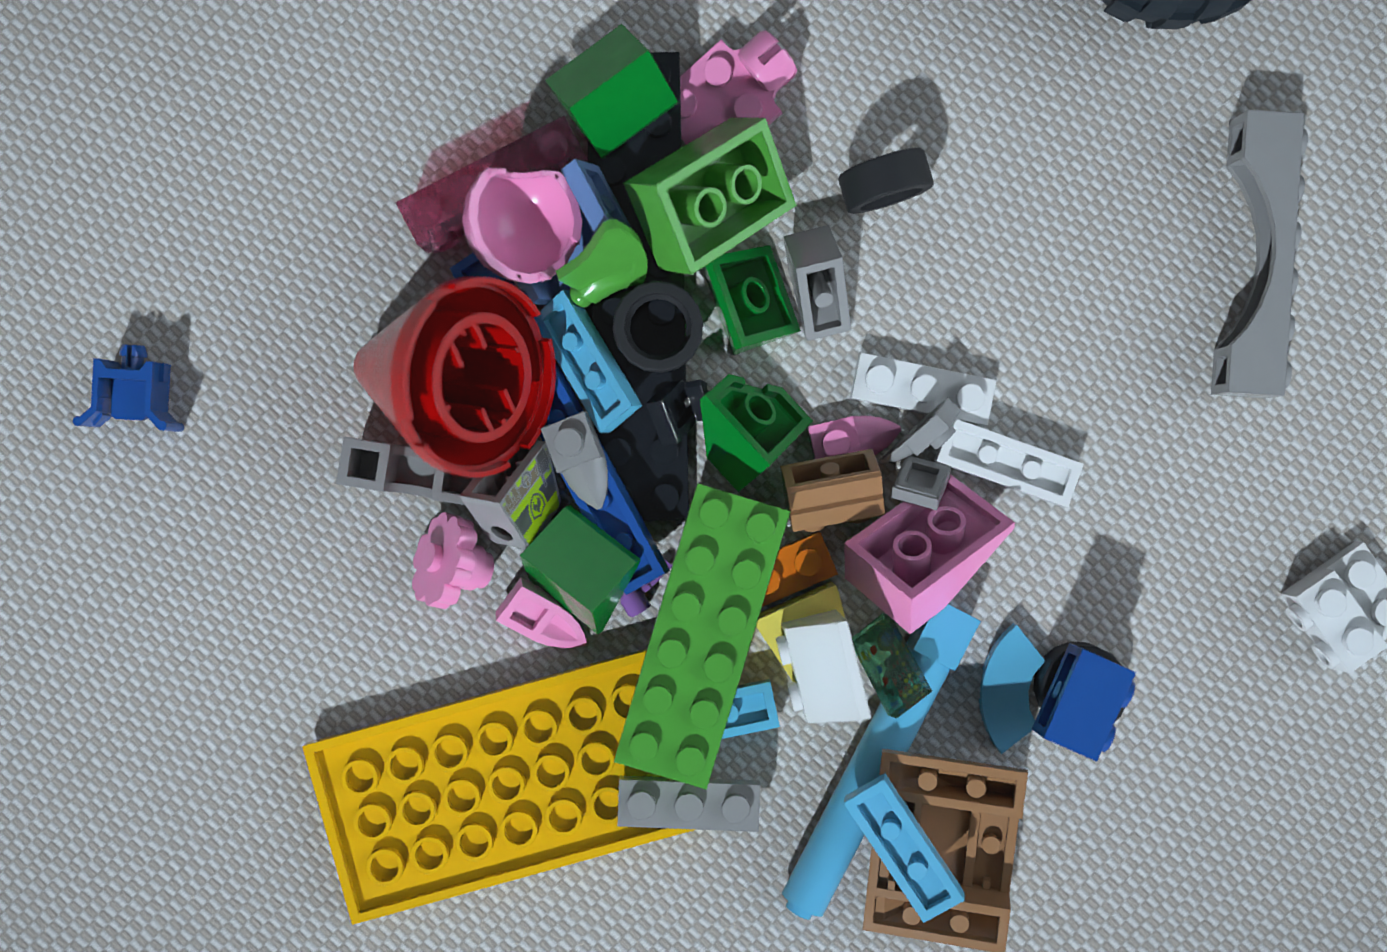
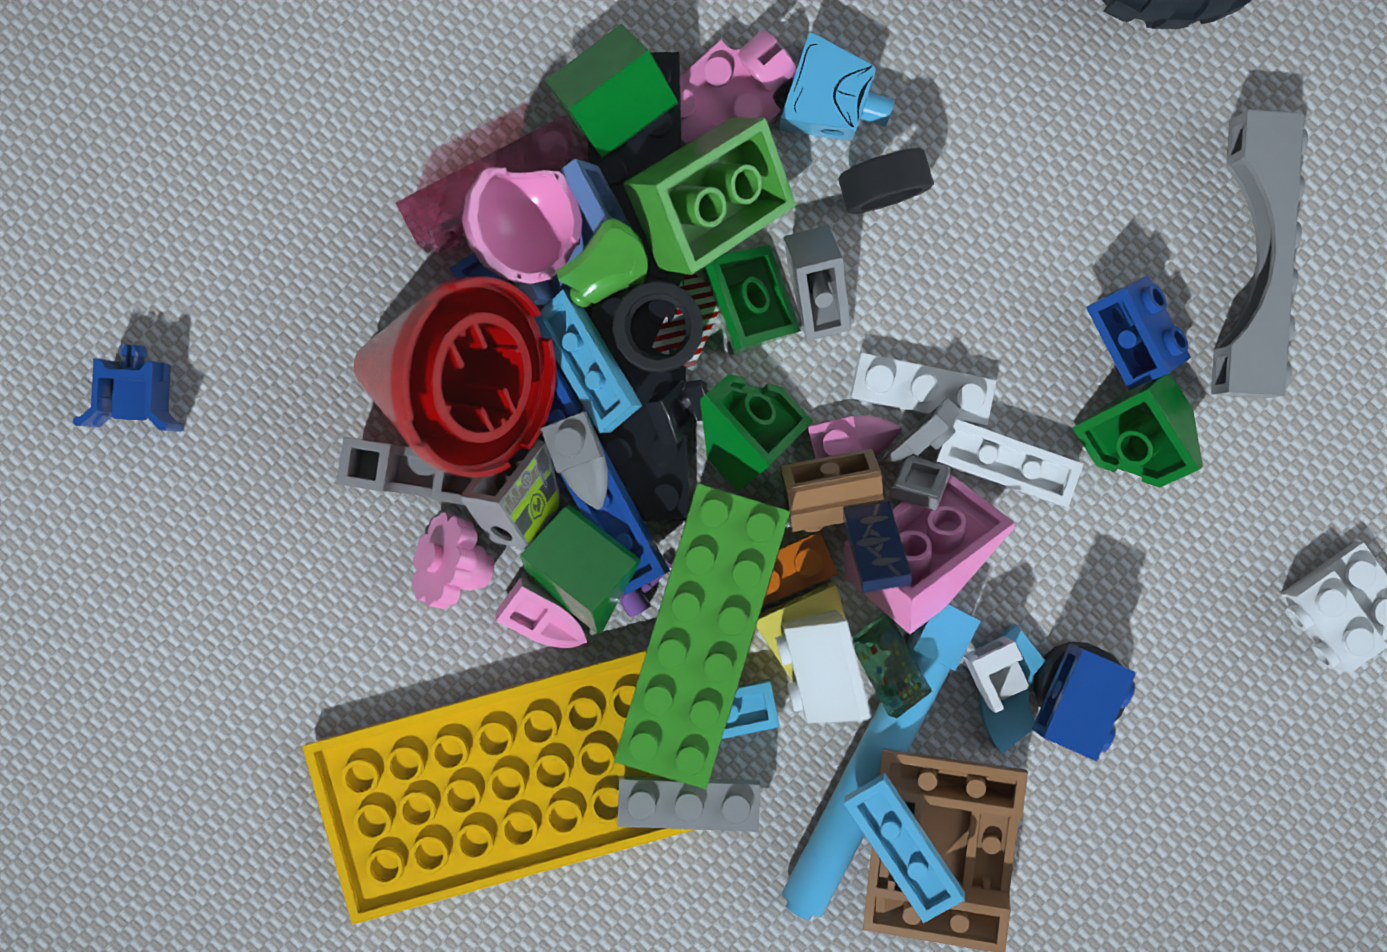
(674, 332): none -> sticker
(832, 93): none -> medium azure torso
(876, 547): none -> dark blue tile
(997, 671): none -> white panel
(1139, 332): none -> blue brick
(1145, 433): none -> green slope

